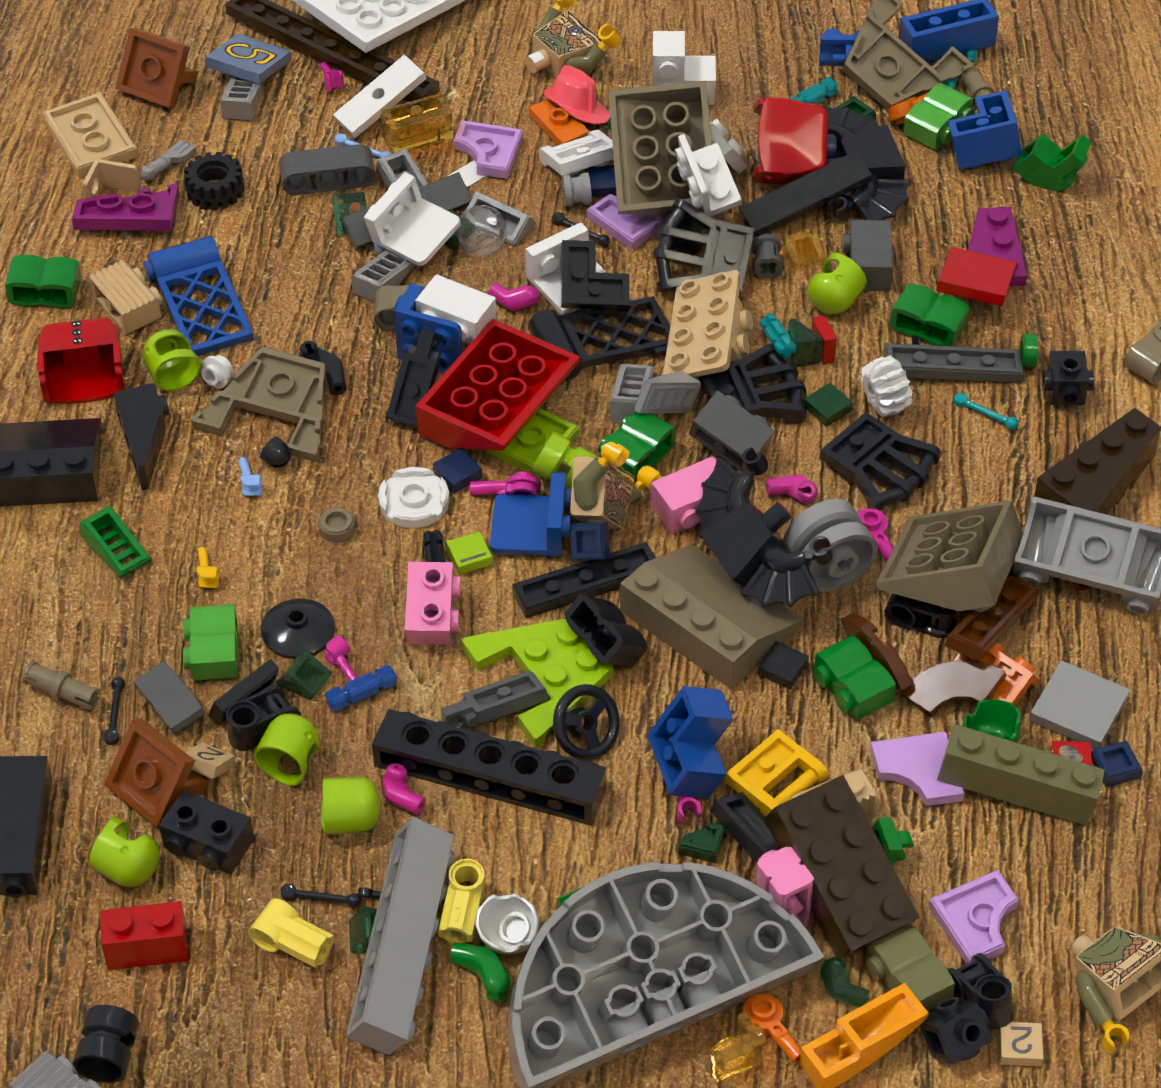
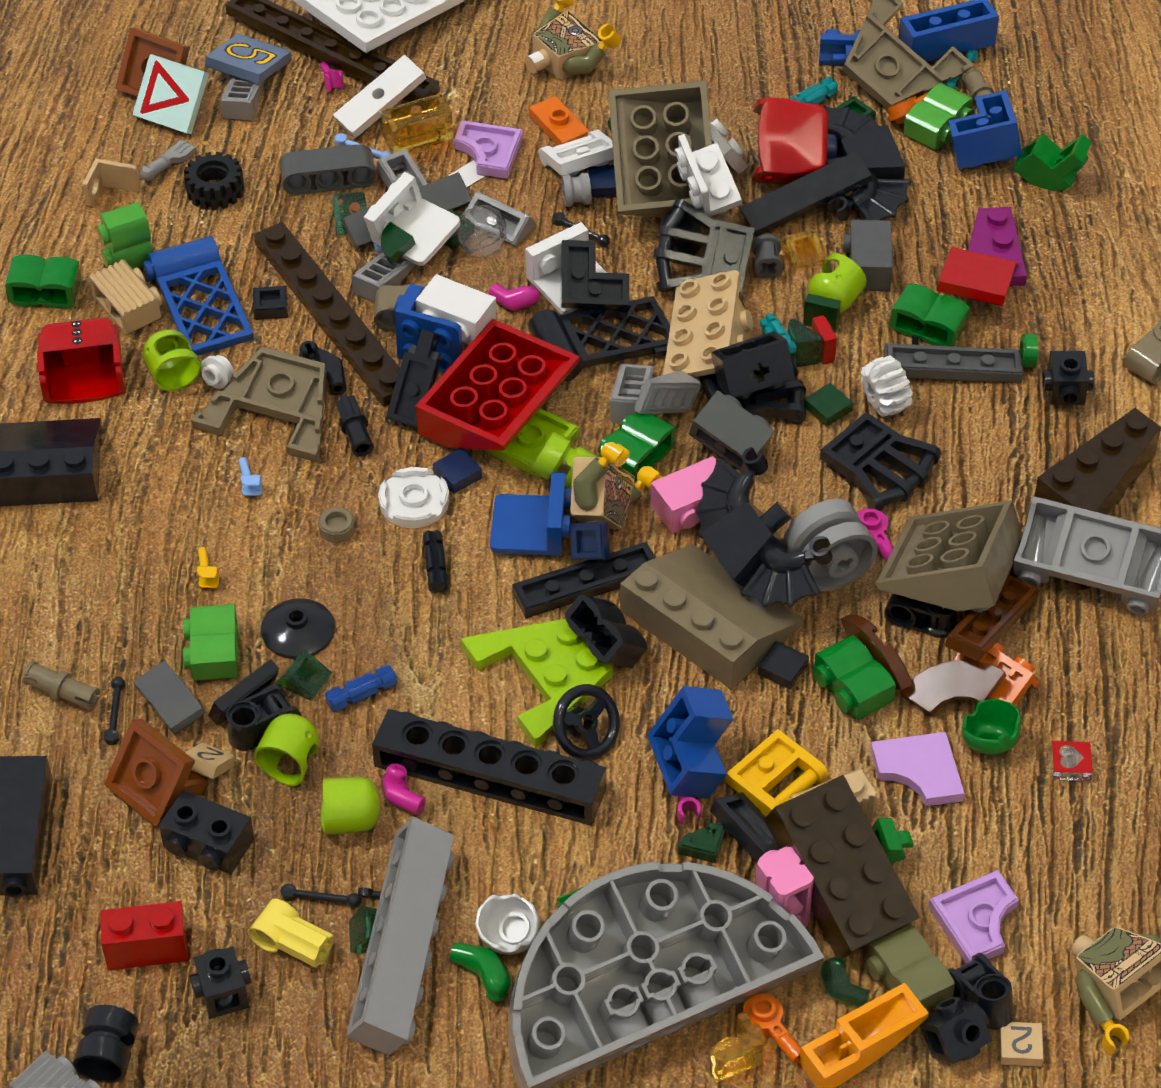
(89, 131): tan tile -> none
(109, 519): green slope -> none
(121, 859): lime helmet -> none
(125, 236): none -> bright green brick
(137, 212): magenta wing -> none
(143, 427): black slope -> none
(170, 94): none -> light aqua tile
(221, 981): none -> black brick
(270, 302): none -> black tile
(275, 453): black hinge -> none
(329, 310): none -> dark brown plate
(335, 652): dark pink hand -> none
(354, 425): none -> black axle
(395, 242): none -> dark green tile
(430, 603): bright pink brick -> none
(462, 902): light yellow piece -> none
(469, 553): lime tile -> none
(495, 701): dark grey hinge -> none
(520, 483): dark pink plate -> none
(577, 96): coral piece -> none
(627, 229): lavender tile -> none
(673, 67): white brick -> none
(737, 360): none -> black brick
(794, 486): dark pink arm -> none
(819, 306): none -> dark green tile
(961, 400): teal hinge -> none
(1021, 775): olive brick -> none
(1079, 704): light grey tile -> none
(1118, 763): dark blue tile -> none

